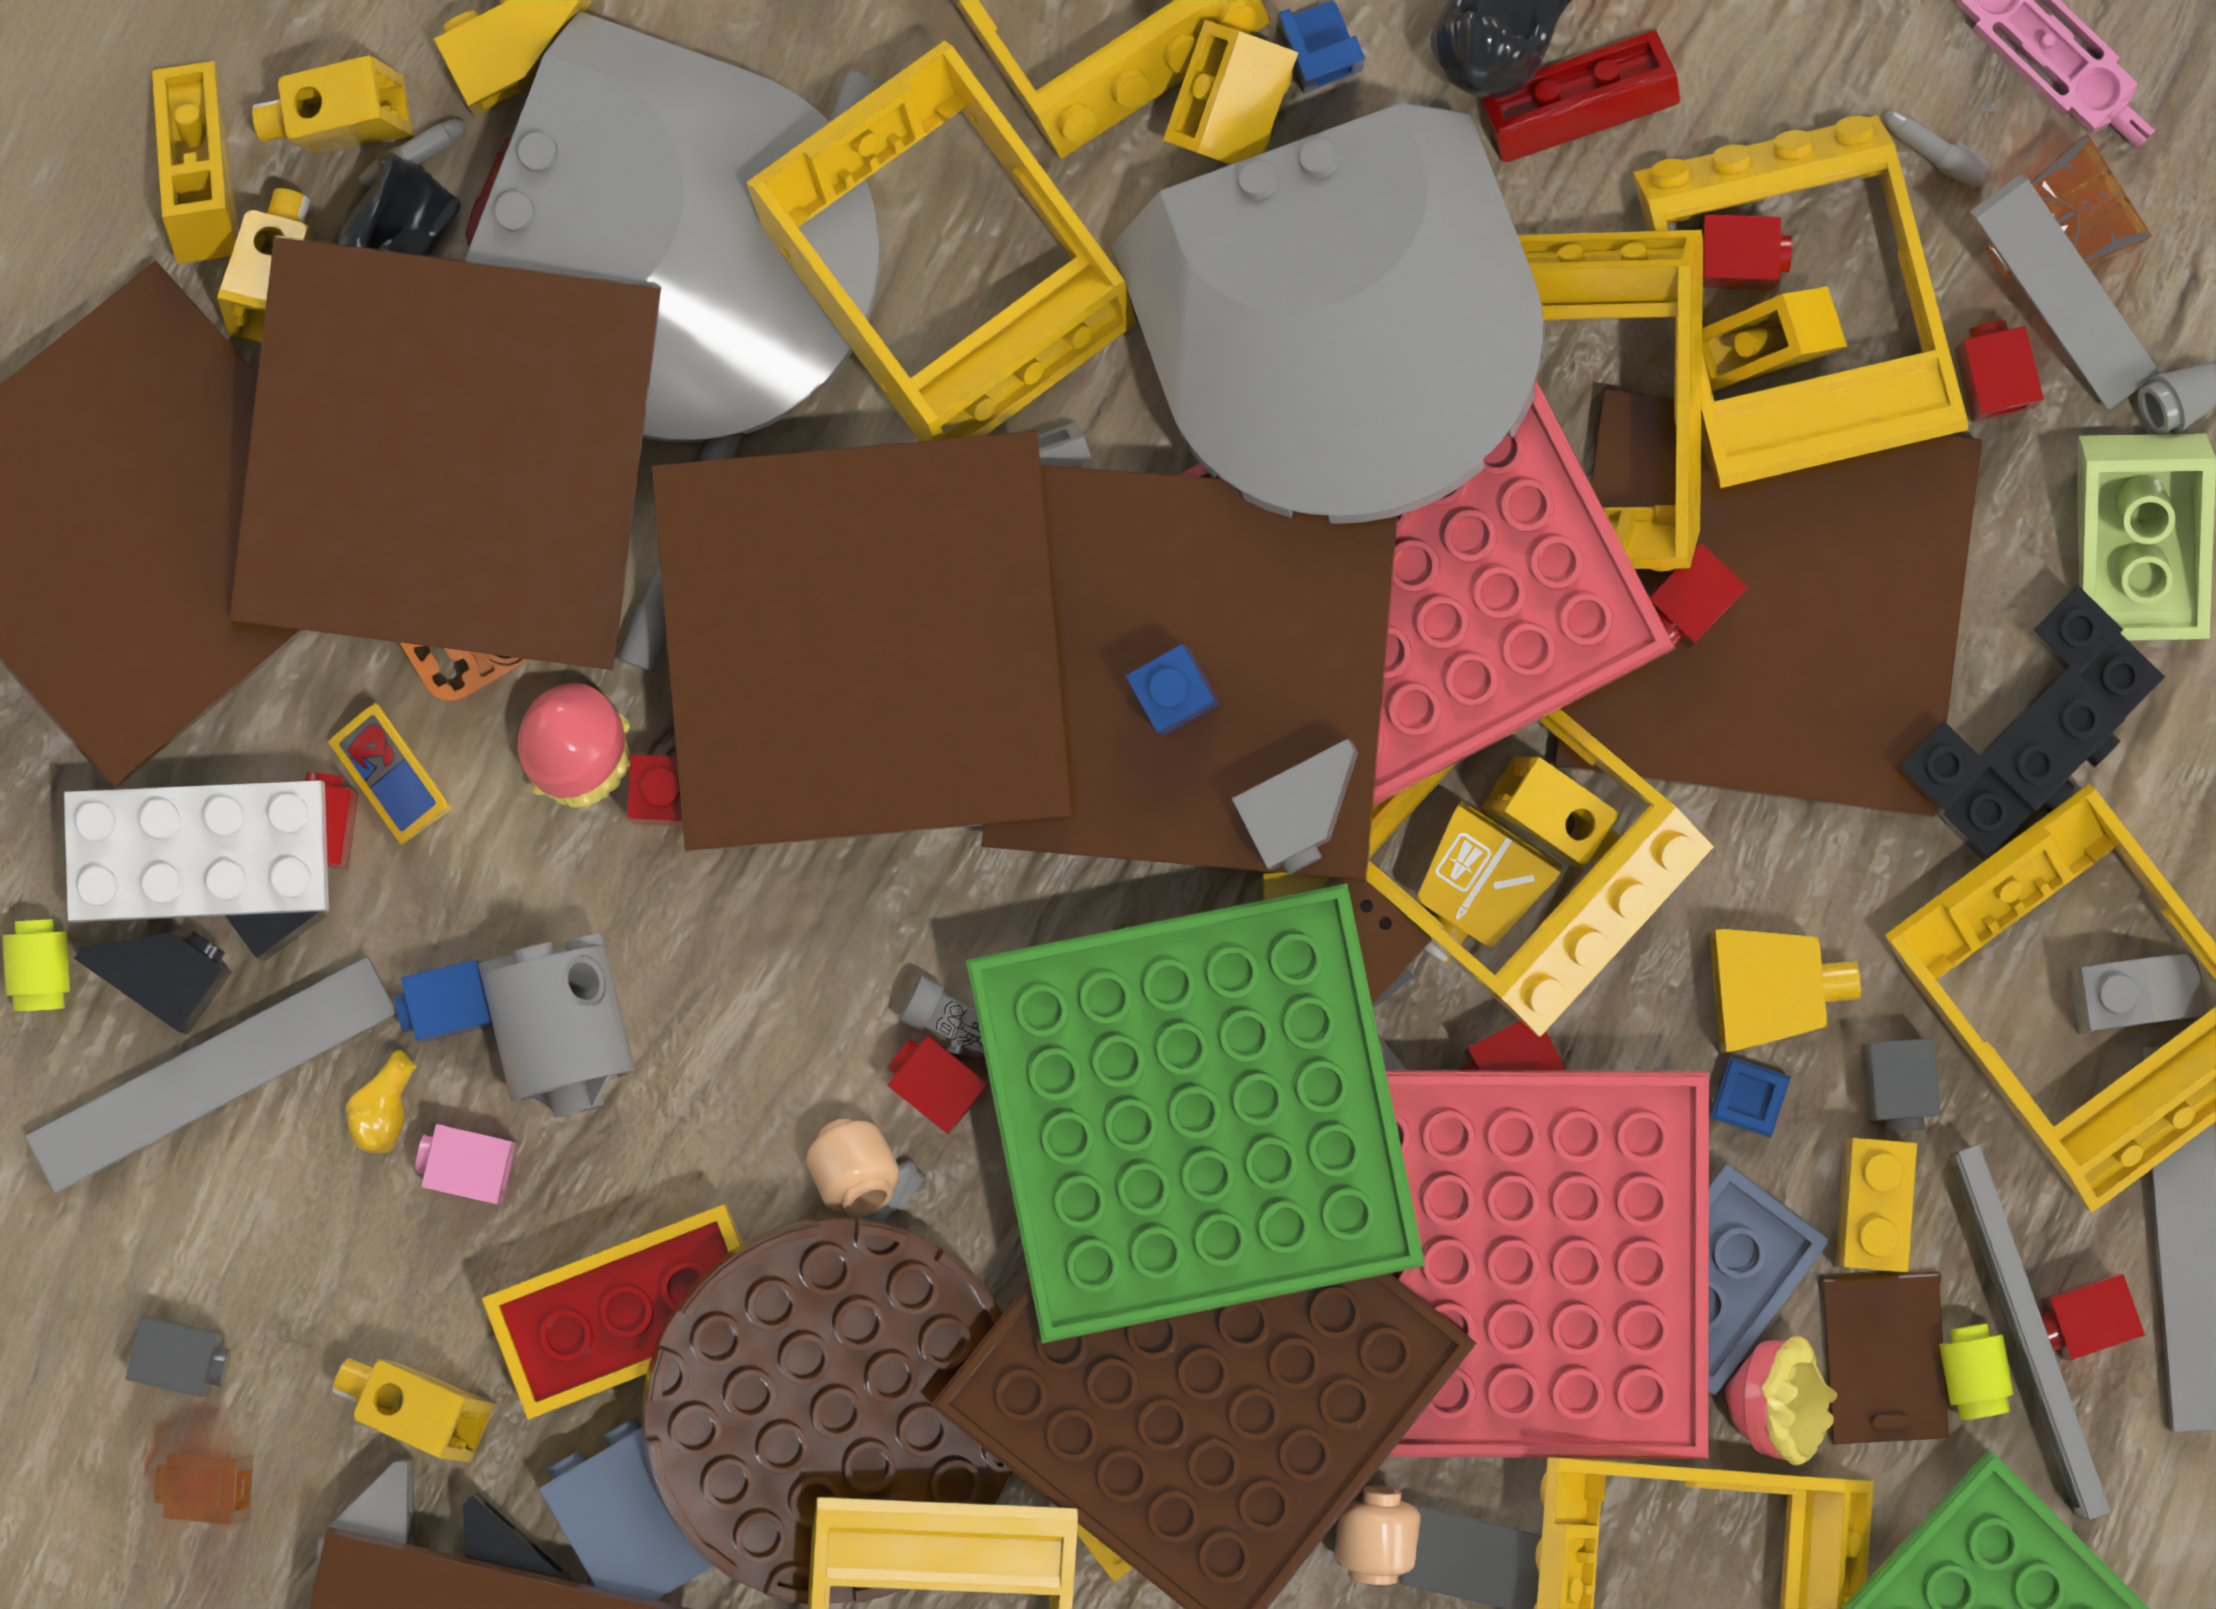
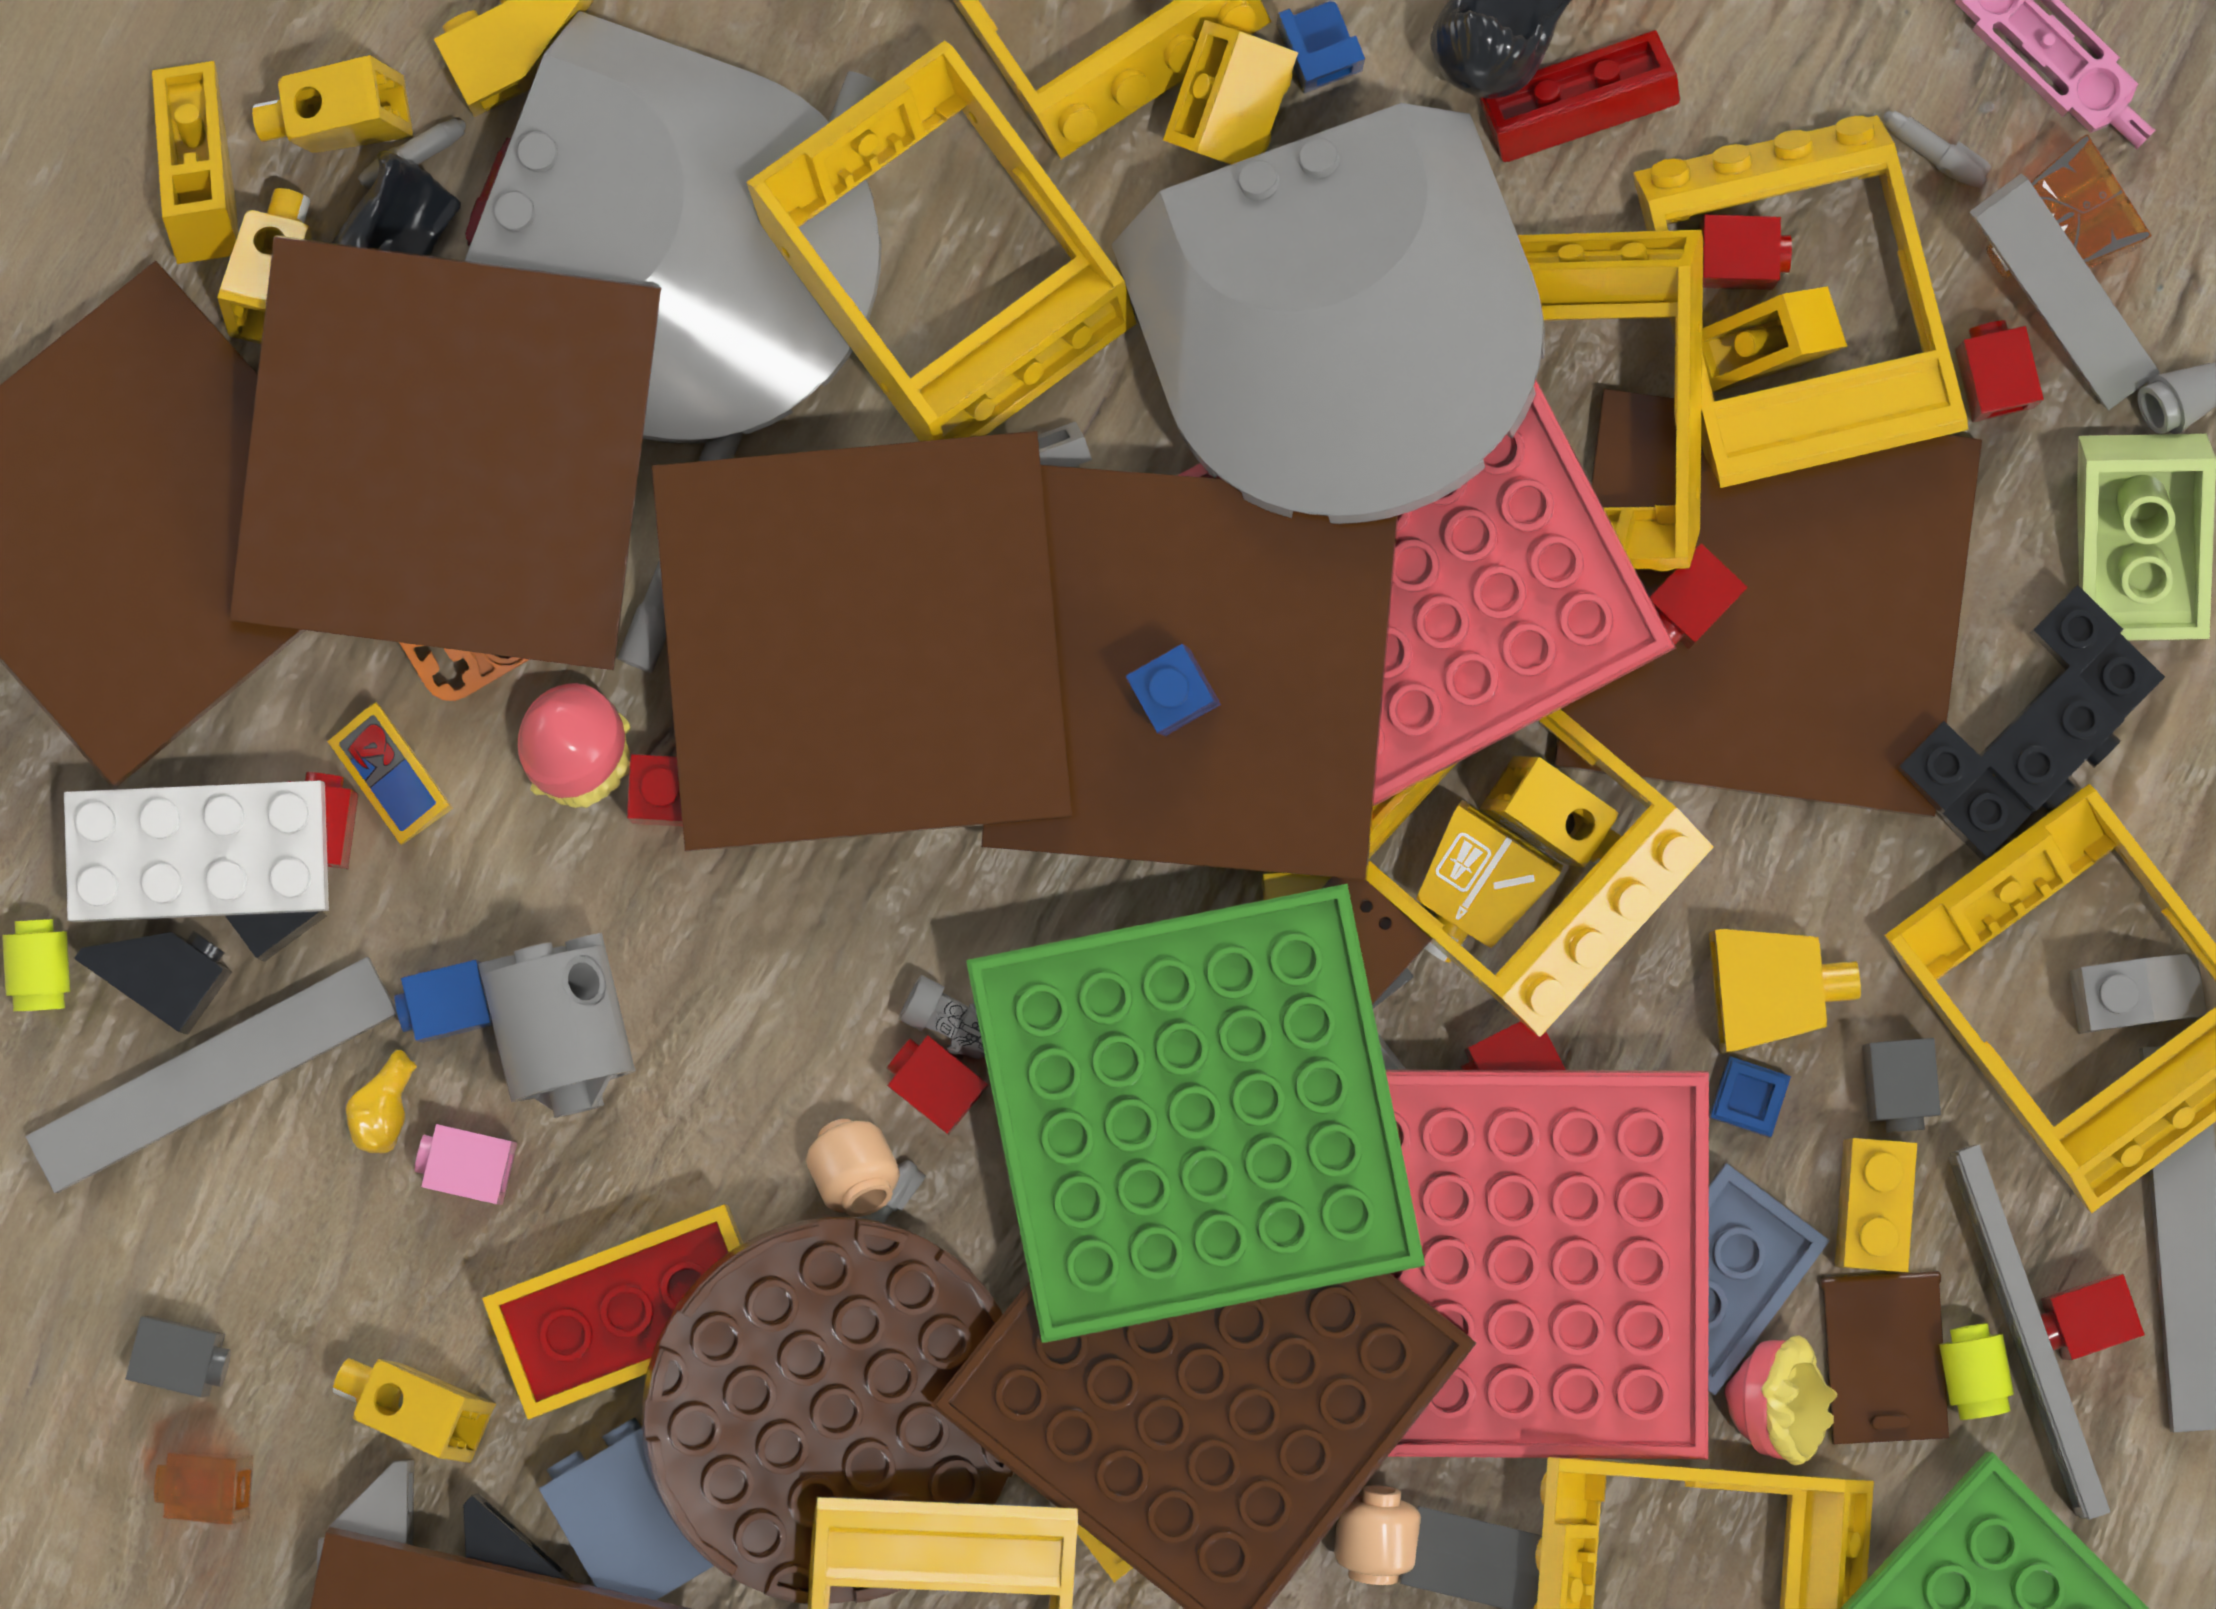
(1298, 808): light grey slope -> none

